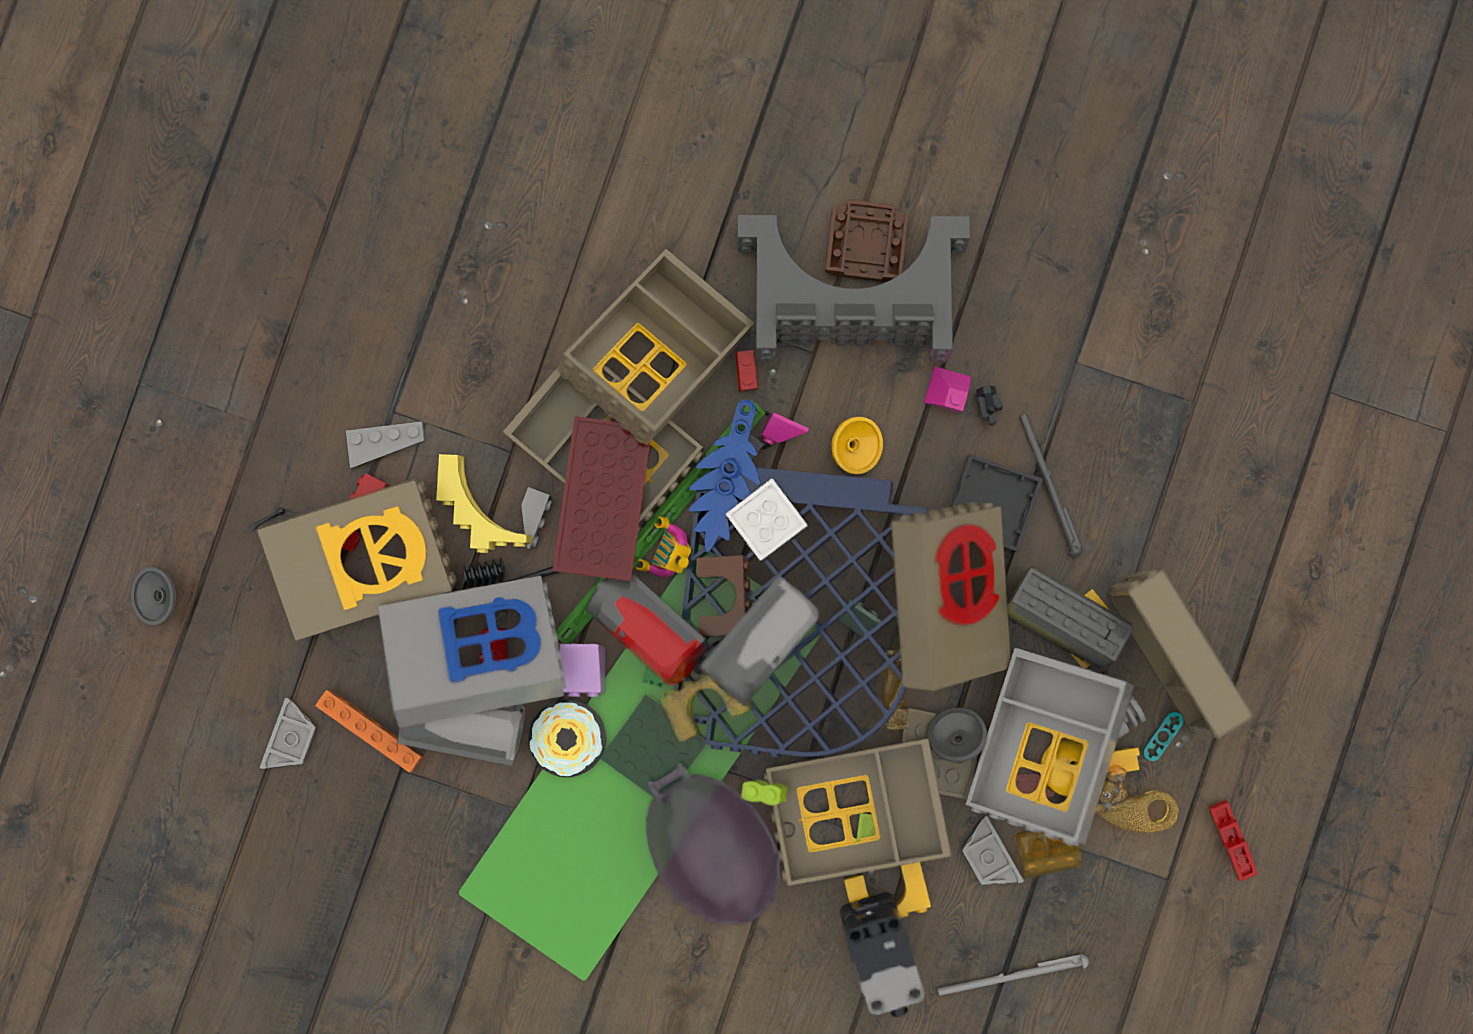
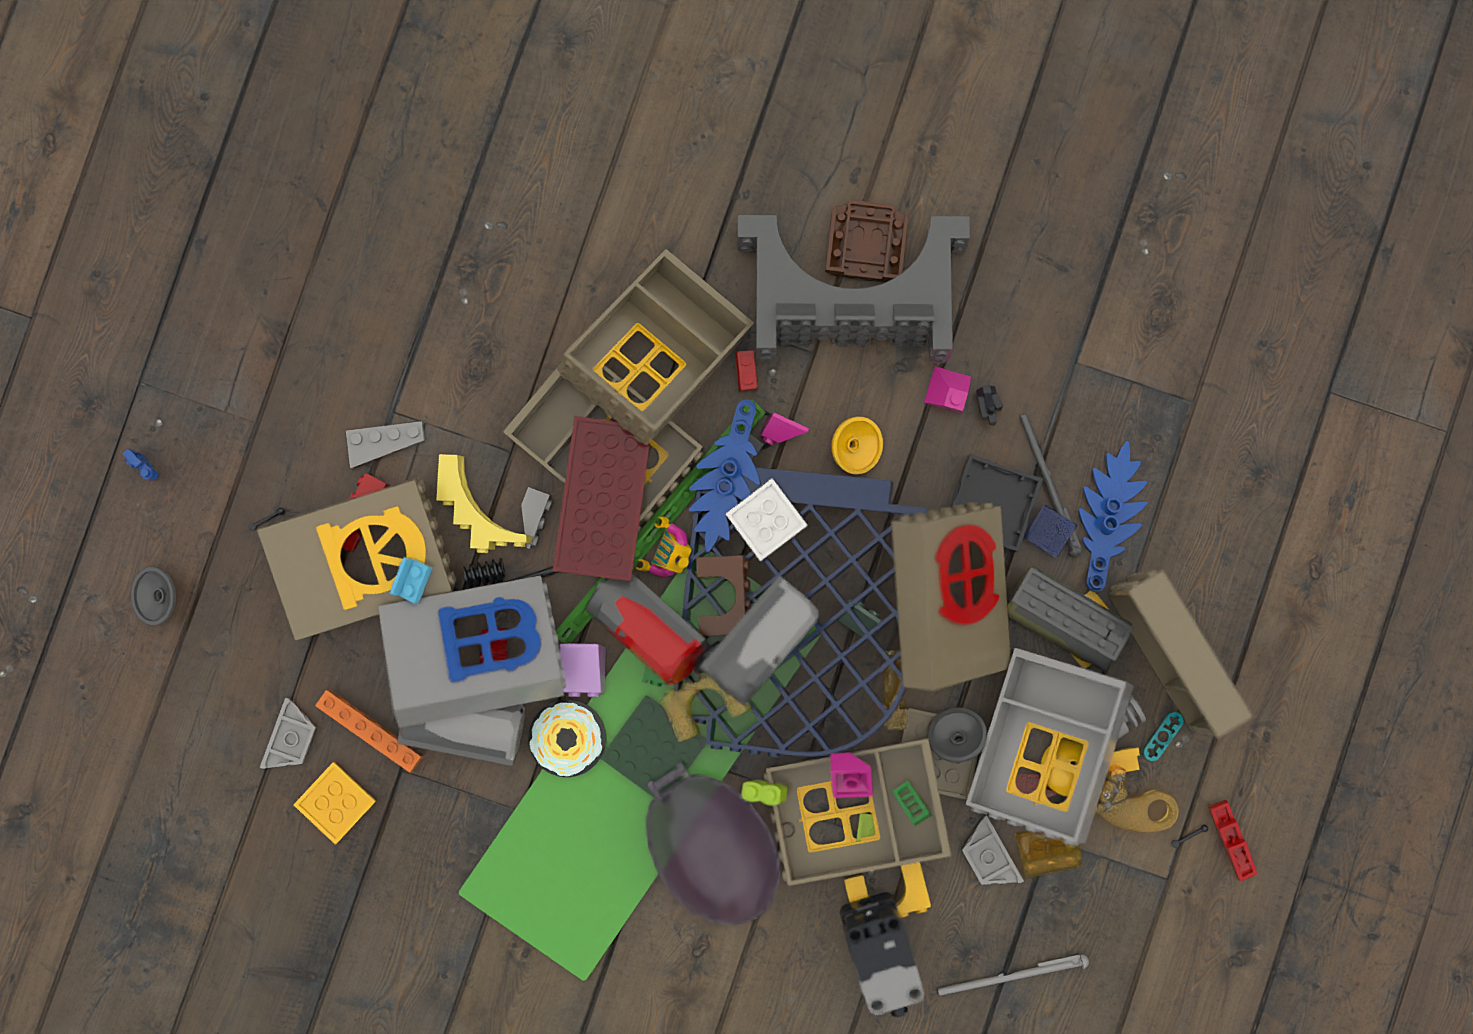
(137, 460): none -> blue plate
(334, 803): none -> yellow plate
(411, 580): none -> medium azure bracket
(850, 776): none -> dark pink slope
(926, 813): none -> green slope
(1050, 531): none -> clear blue plate
(1110, 513): none -> blue plant
(1204, 828): none -> black hinge

